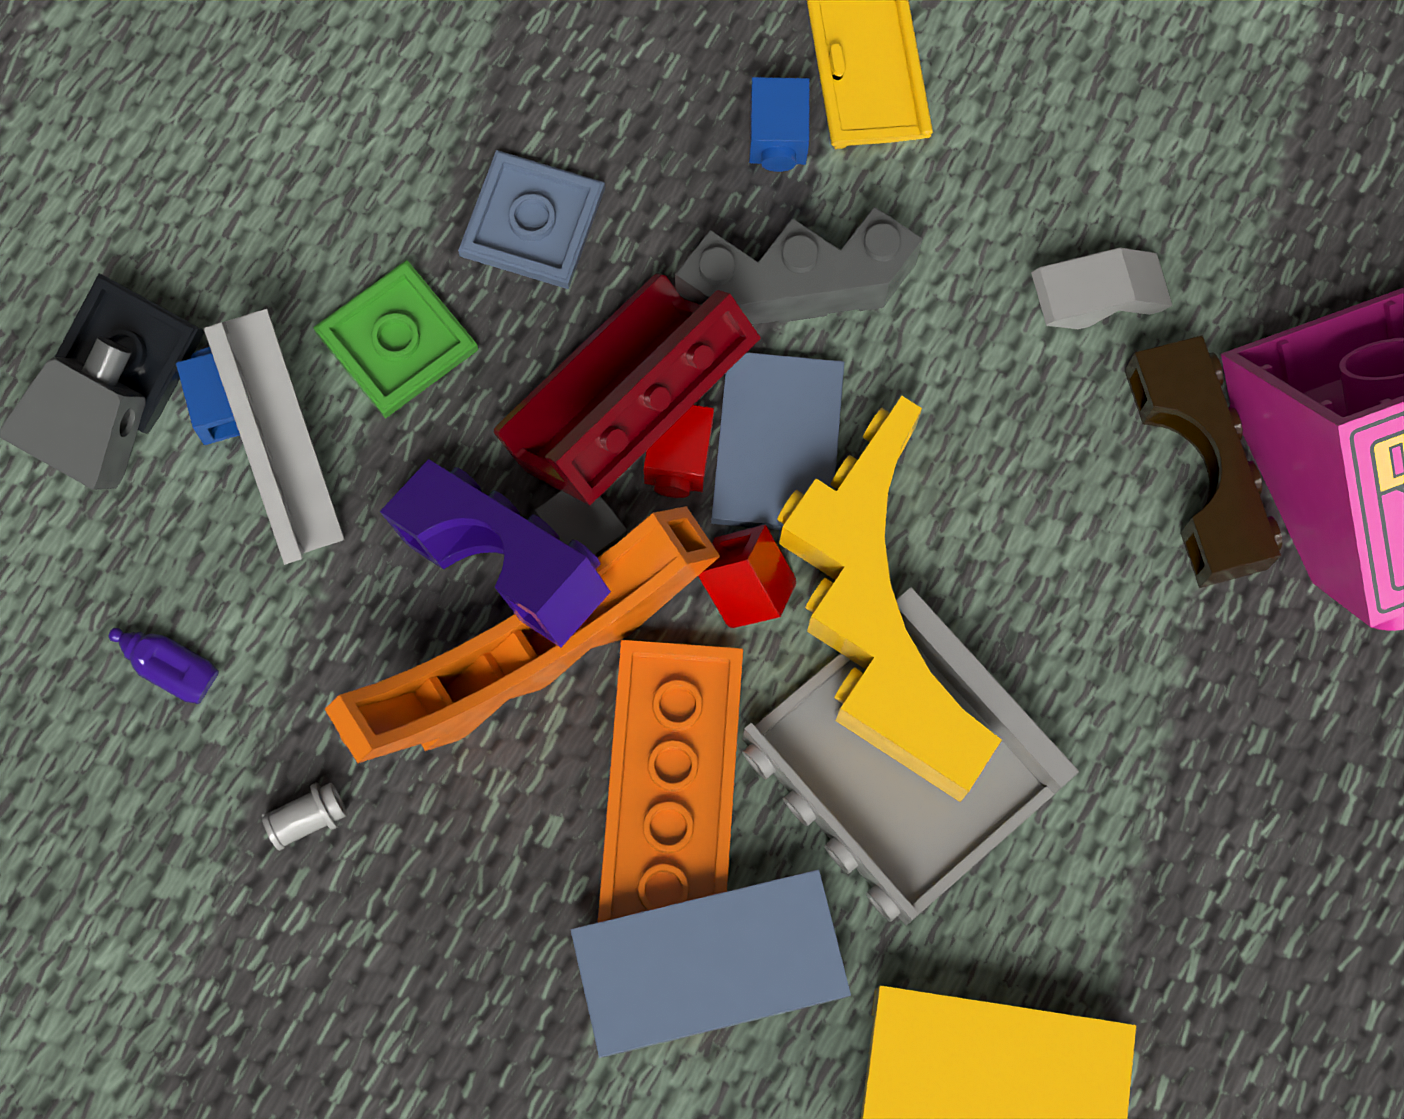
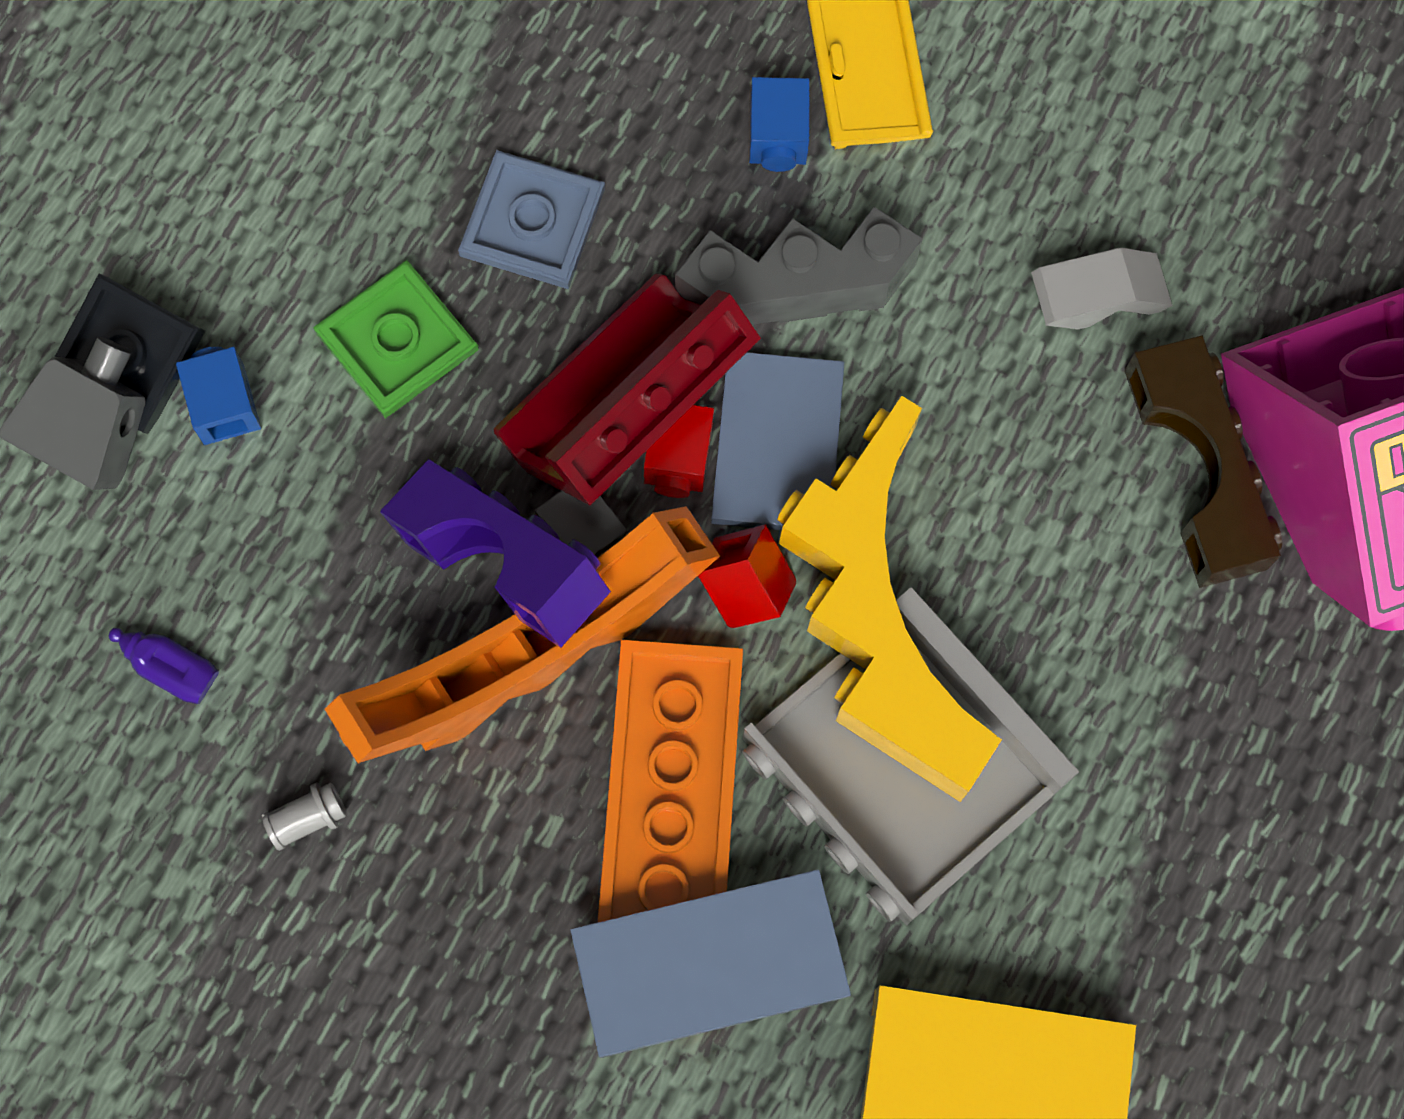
(274, 434): light grey fence -> none

